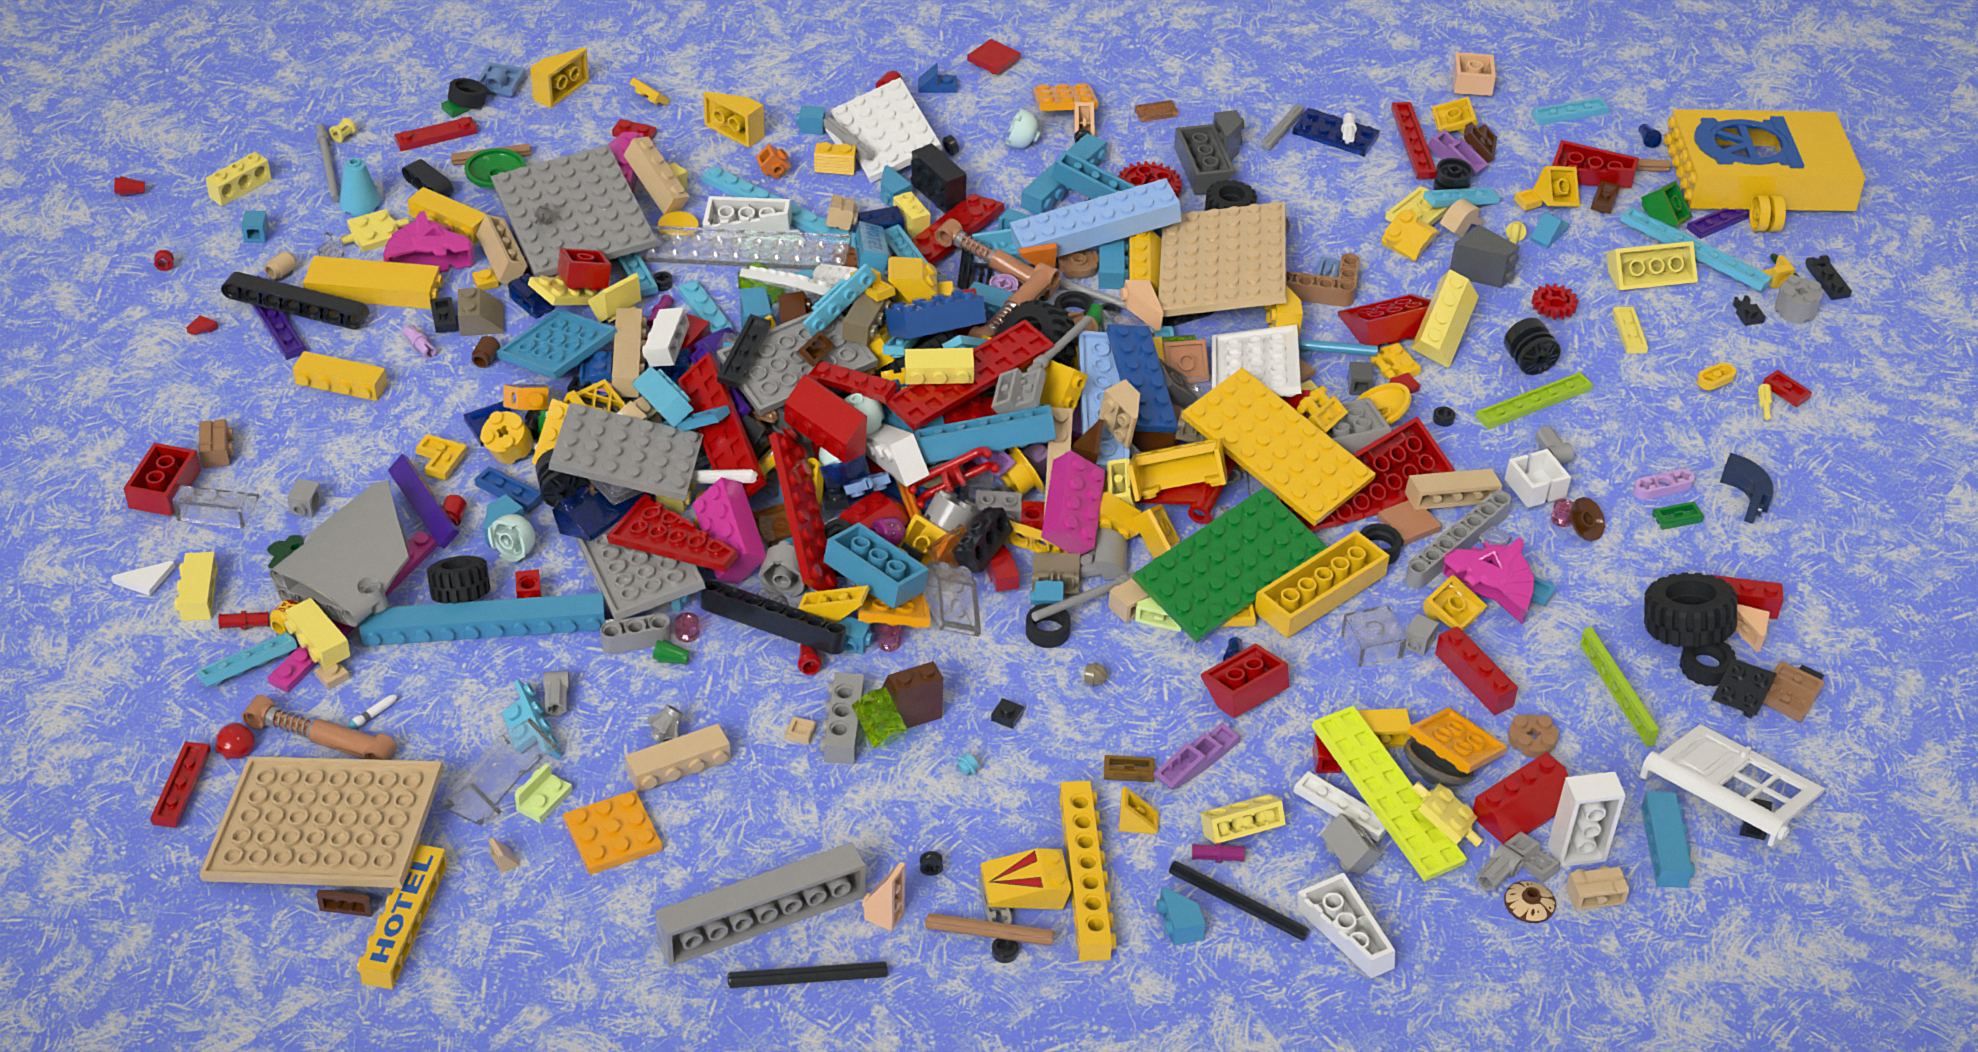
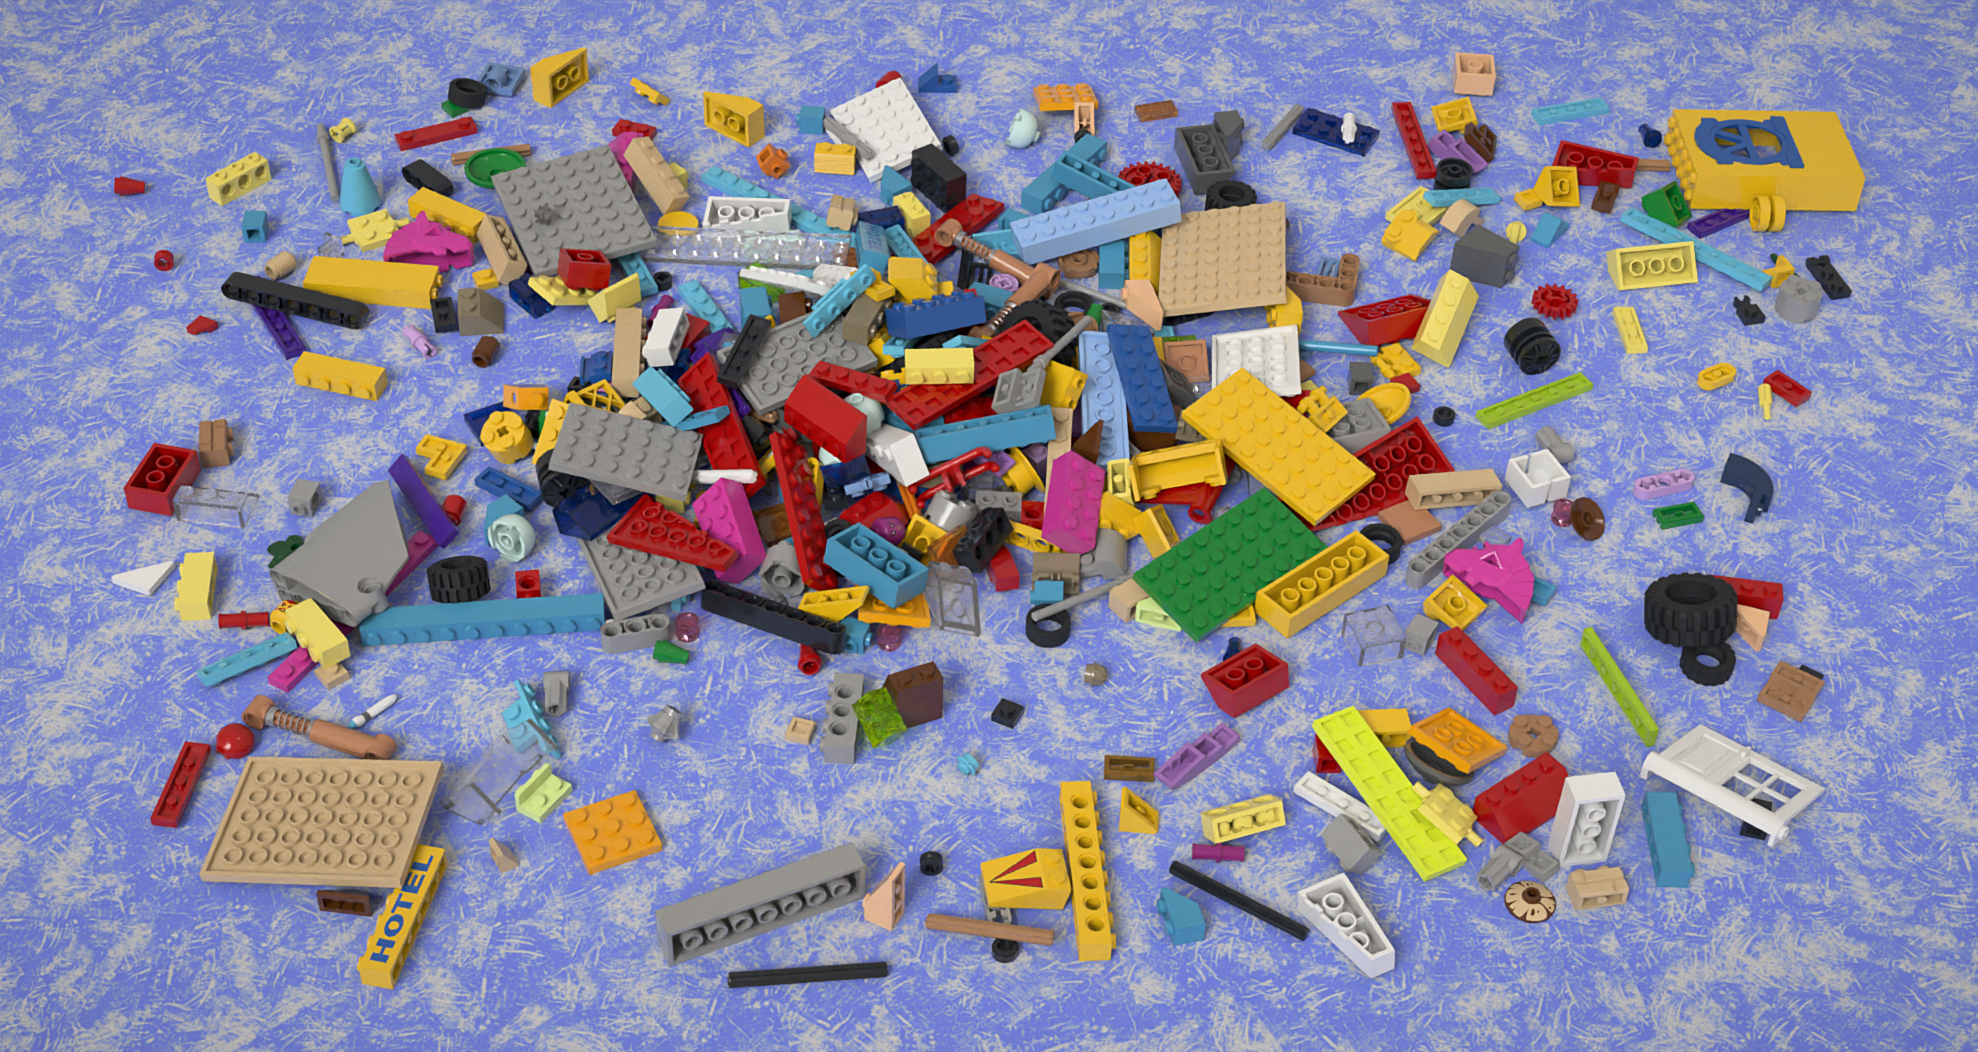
(557, 343): dark azure plate -> none
(677, 757): tan brick -> none
(815, 349): reddish brown slope -> none
(993, 56): red tile -> none
(1041, 253): orange tile -> none
(1120, 411): tan slope -> none
(1744, 687): black hinge -> none

